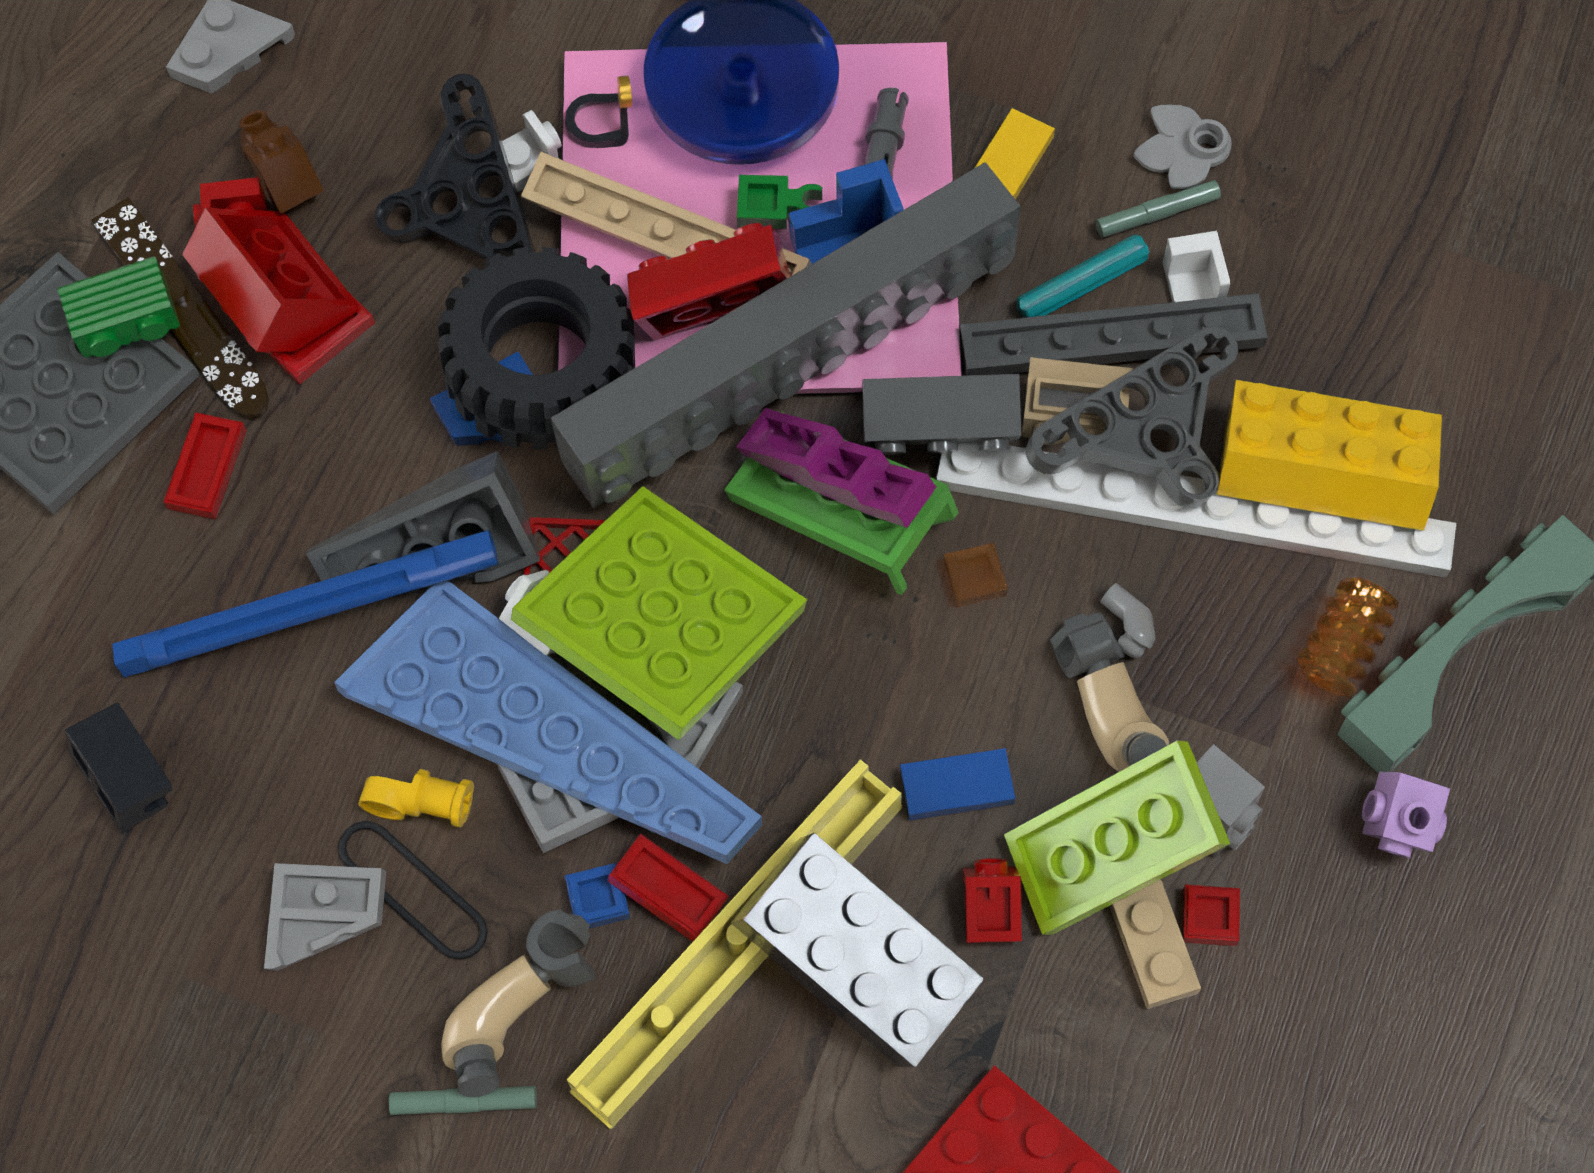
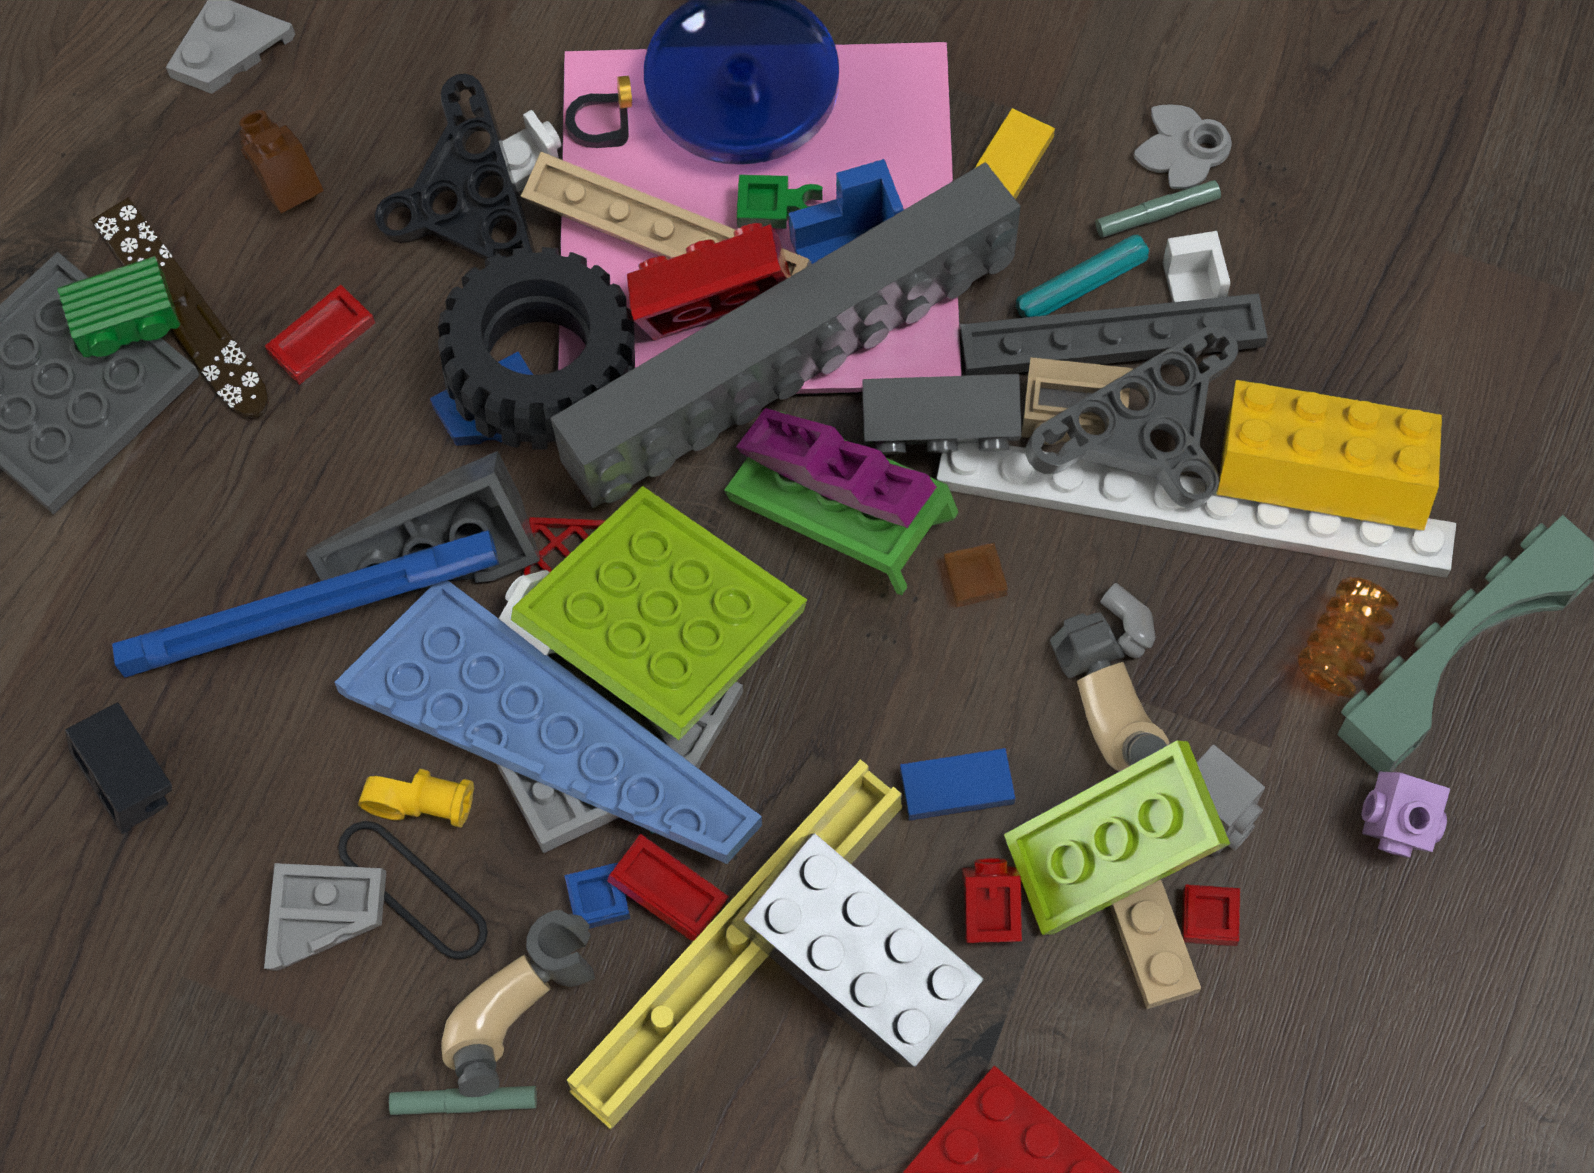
(205, 465): red tile -> none
(231, 194): red bracket -> none
(267, 278): red slope -> none
(886, 132): dark grey pin -> none

